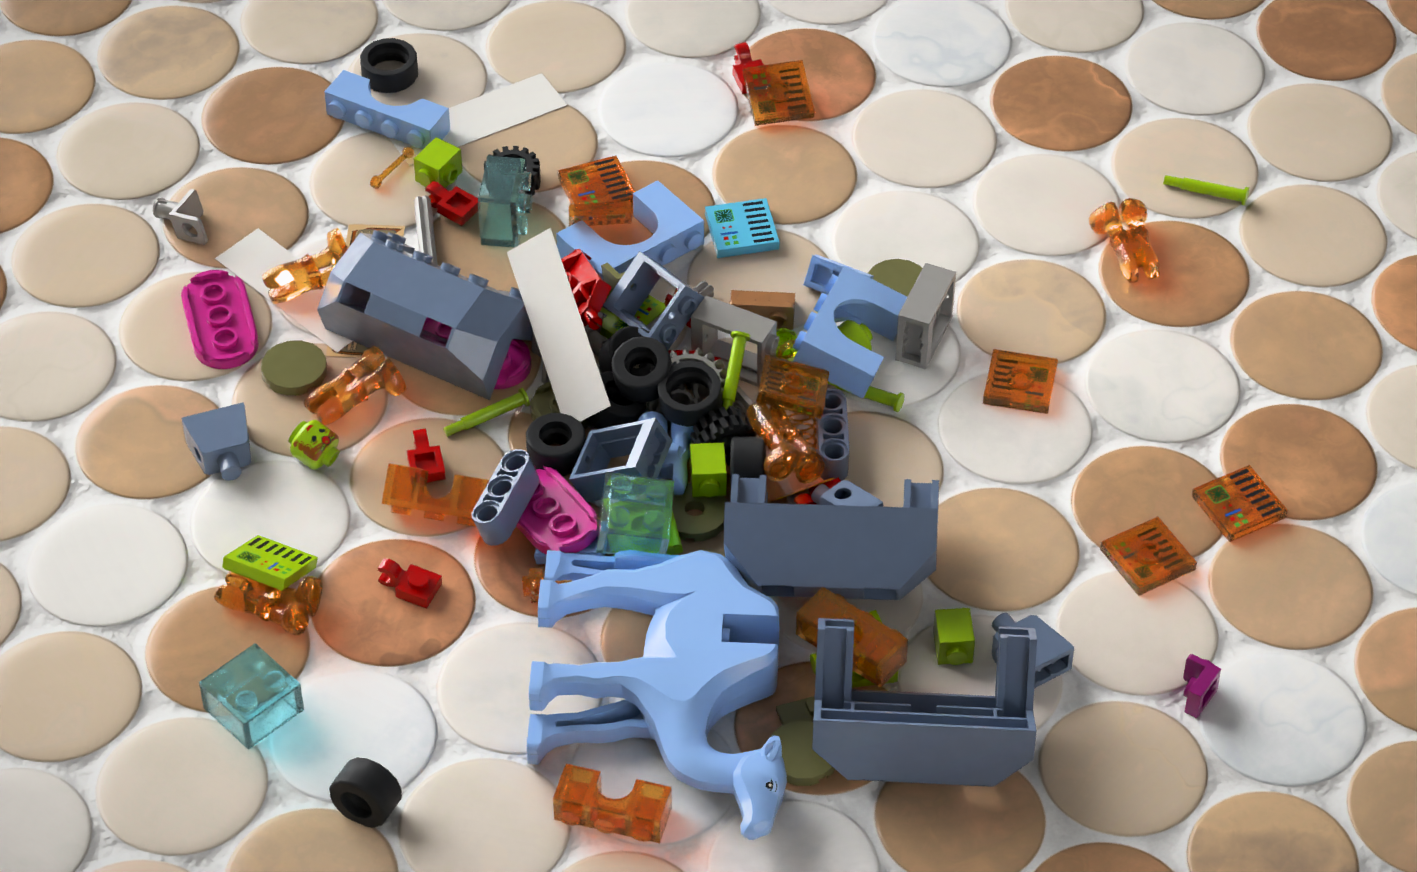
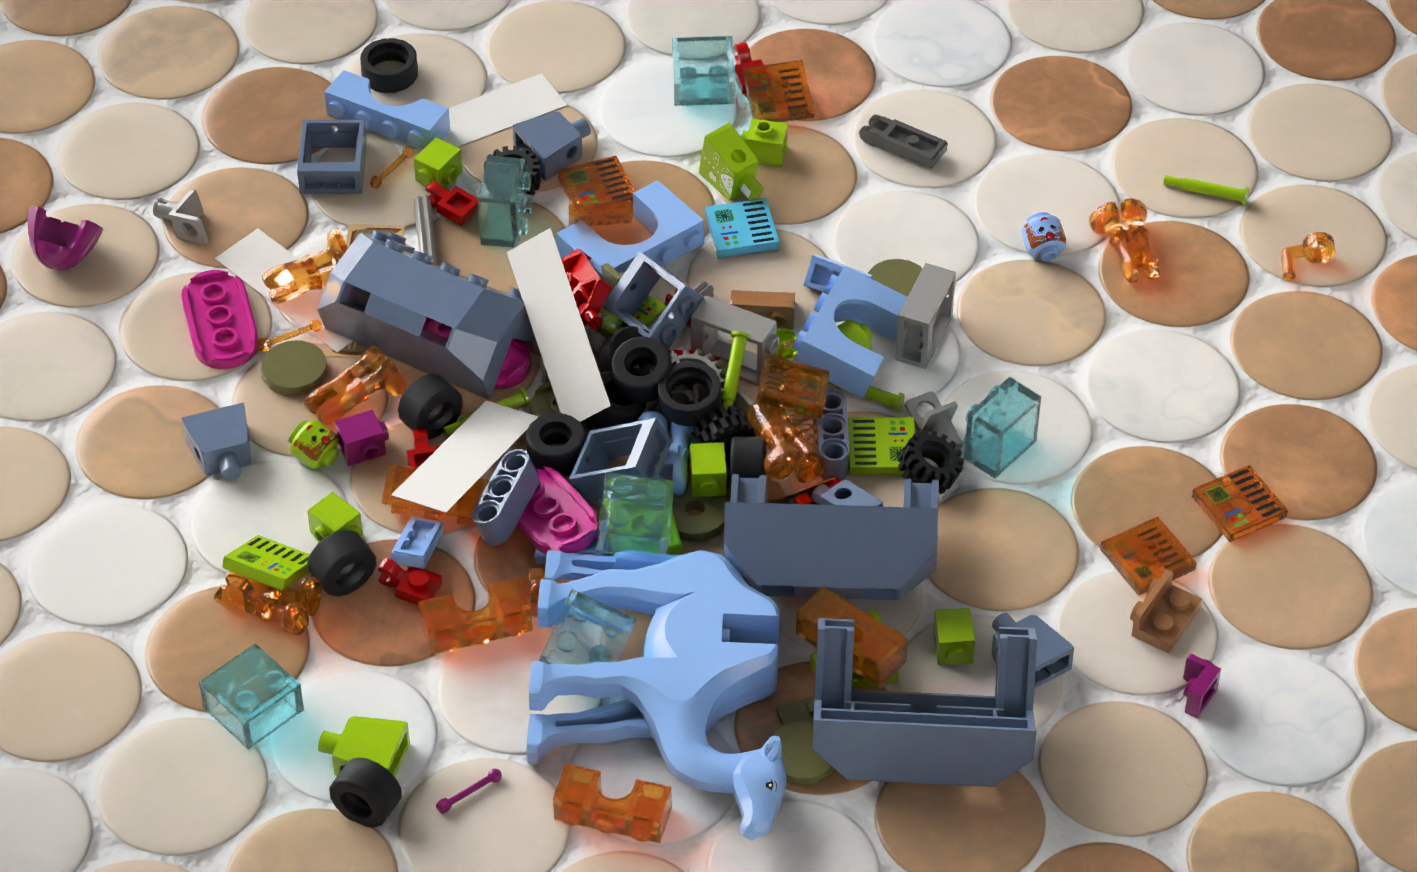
(58, 243): none -> magenta hair
(265, 344): none -> clear orange hinge
(331, 176): none -> sand blue window
(333, 515): none -> lime brick
(342, 562): none -> black tyre
(361, 437): none -> magenta brick
(368, 738): none -> lime torso
(417, 542): none -> light blue plate
(430, 405): none -> black tyre
(445, 804): none -> magenta hinge
(451, 628): none -> clear orange arch
(465, 456): none -> white sticker
(552, 140): none -> sand blue torso
(587, 632): none -> clear light blue piece
(703, 70): none -> clear light blue piece
(729, 164): none -> lime torso
(767, 141): none -> lime brick
(877, 444): none -> lime tile
(904, 140): none -> dark grey hinge
(937, 419): none -> light grey bracket
(937, 450): none -> black tyre
(1001, 427): none -> clear light blue piece
(1020, 381): clear orange tile -> none
(1043, 236): none -> light blue head
(1164, 613): none -> medium nougat bracket
(1316, 248): none -> clear orange plate

